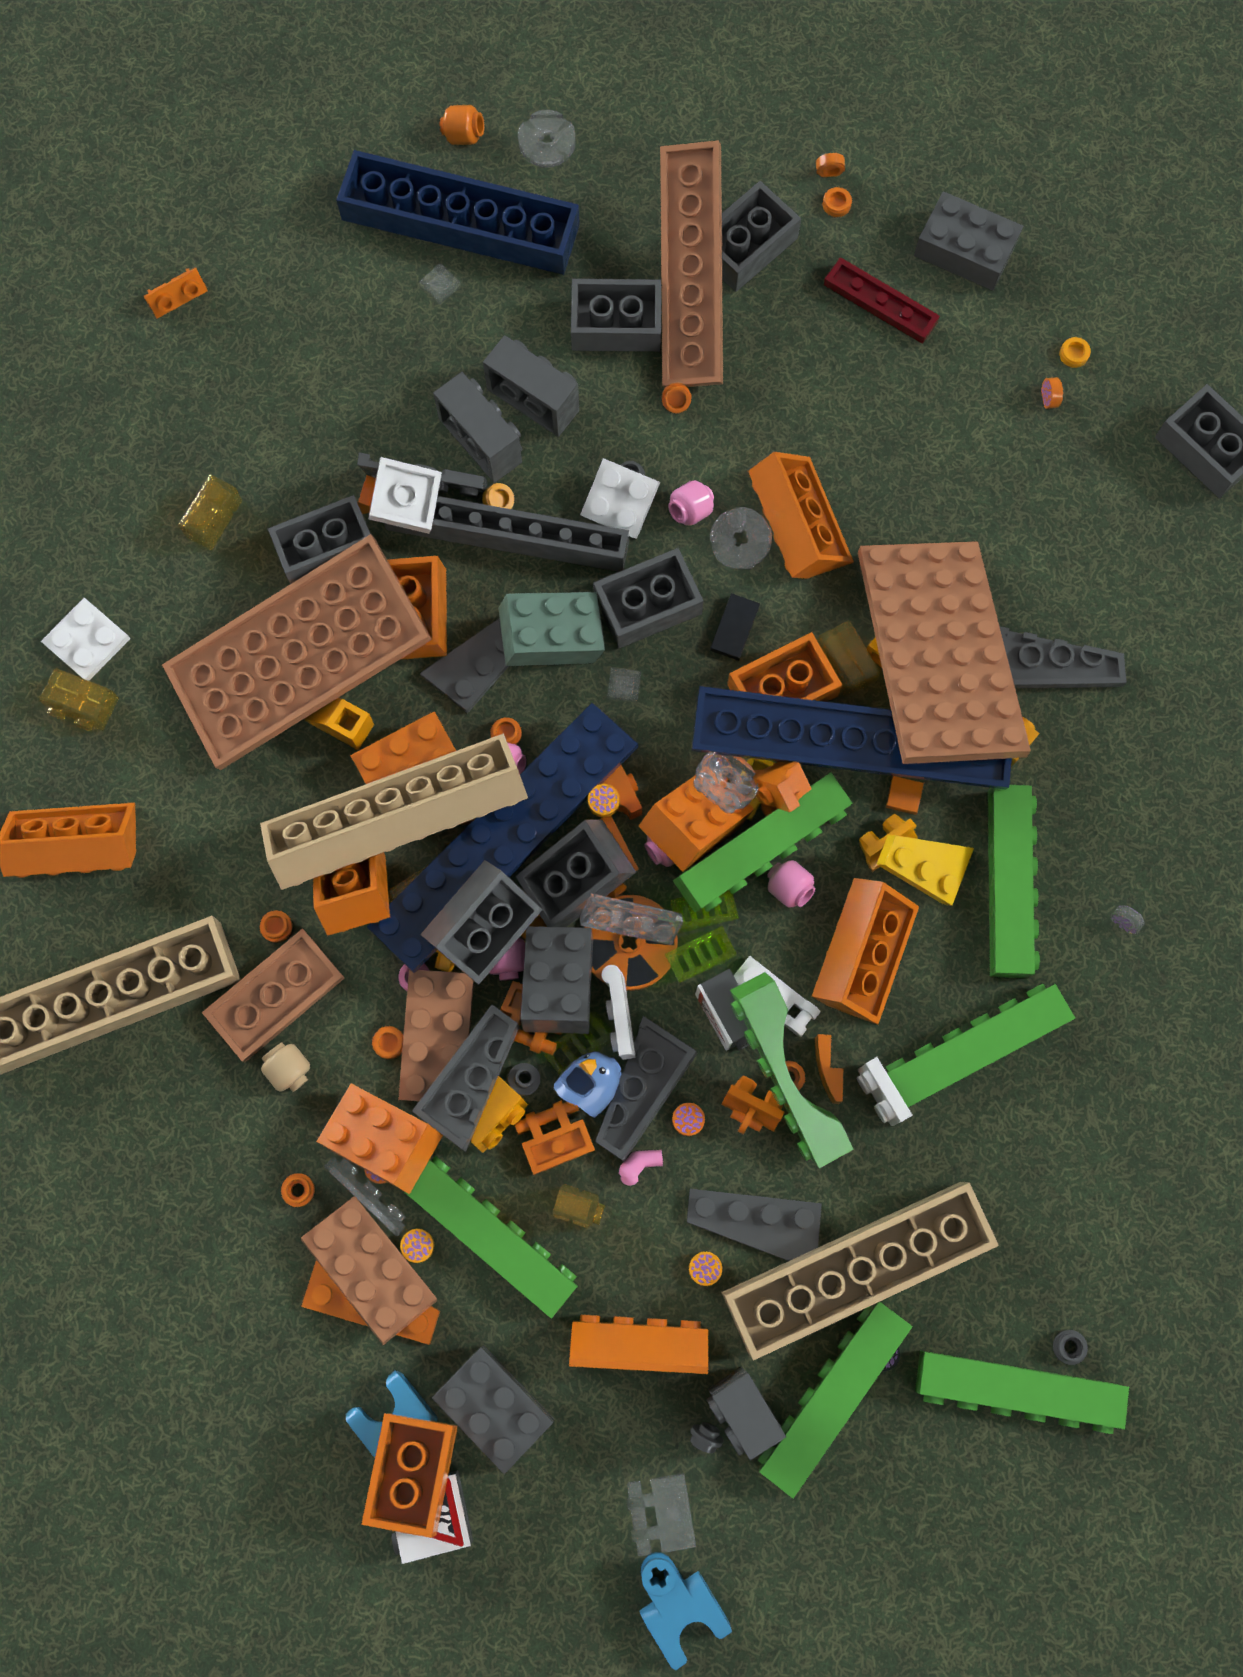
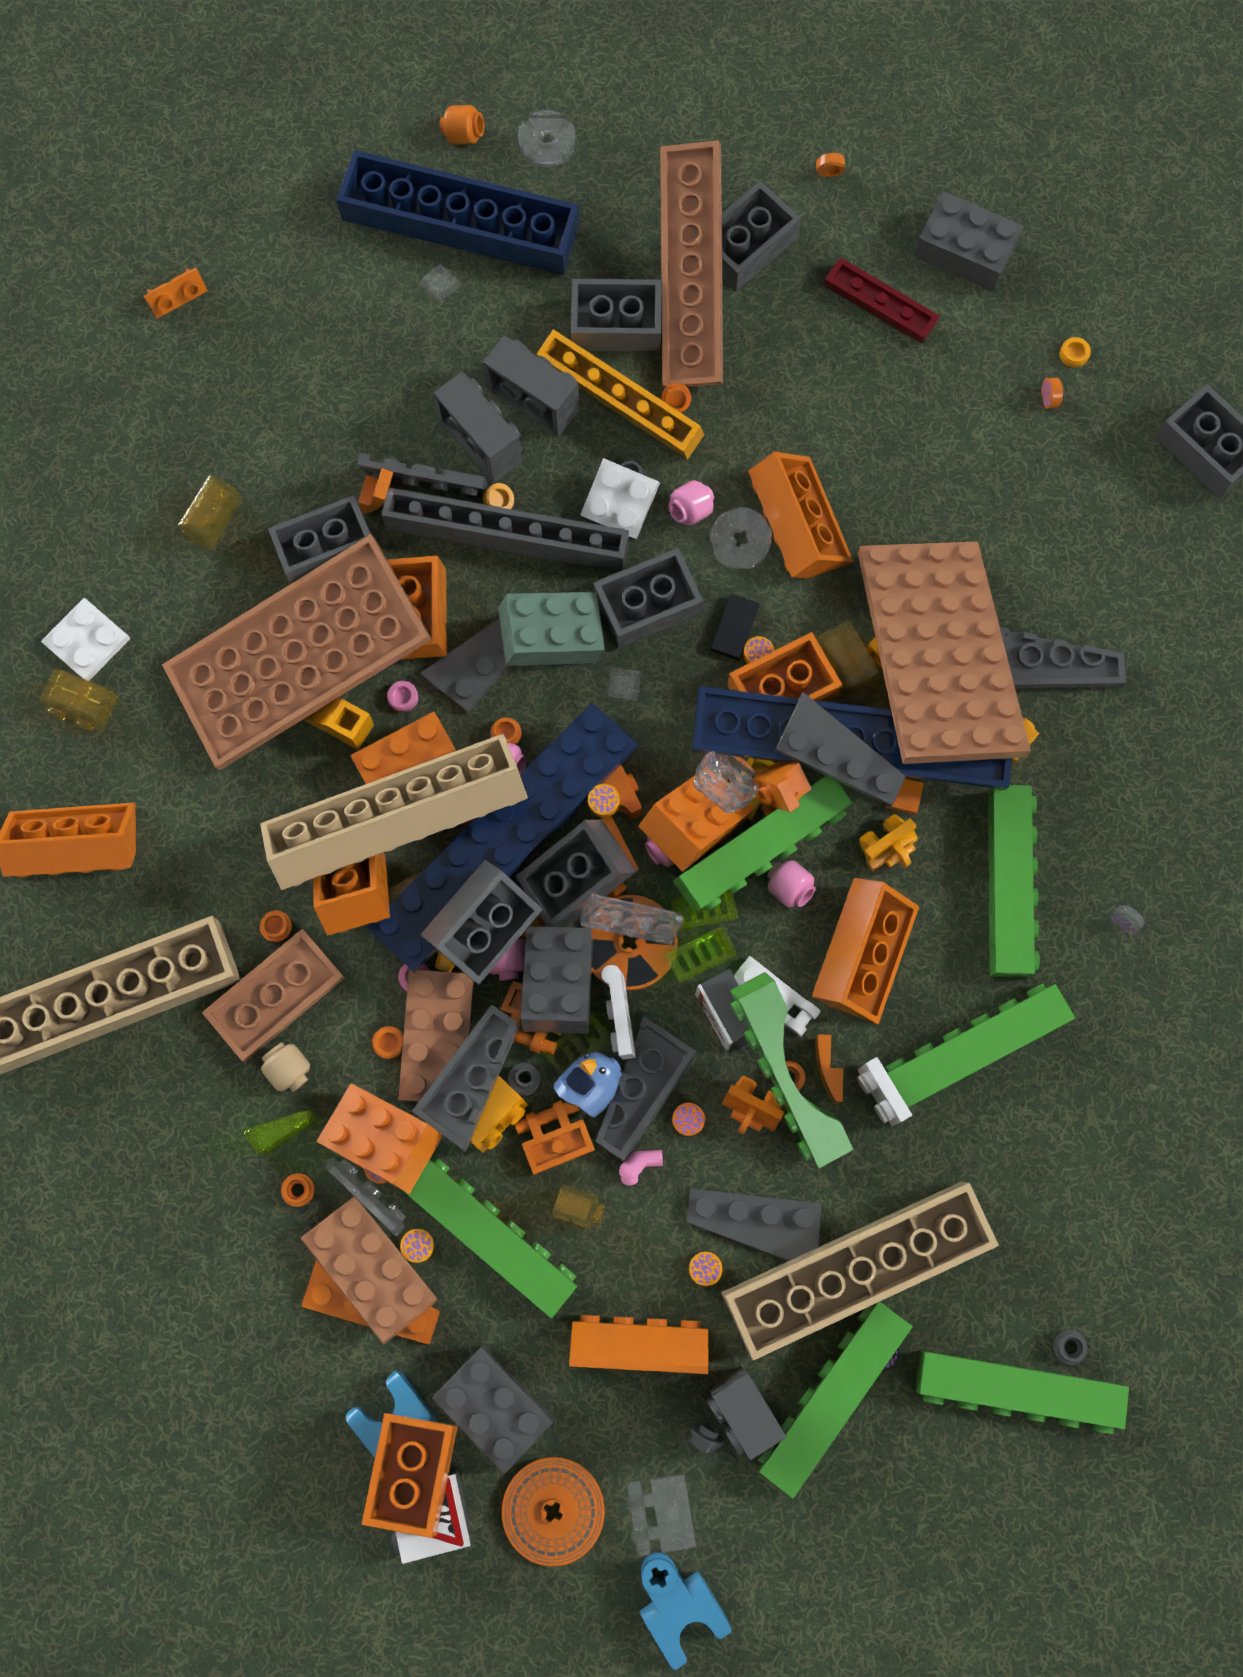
(271, 1134): none -> clear neon green slope
(402, 696): none -> bright pink tile
(405, 495): white plate -> none
(580, 1502): none -> orange piece
(623, 395): none -> light orange brick
(757, 648): none -> light orange tile
(833, 750): none -> dark grey wing
(837, 202): orange tile -> none
(926, 865): yellow wing -> none

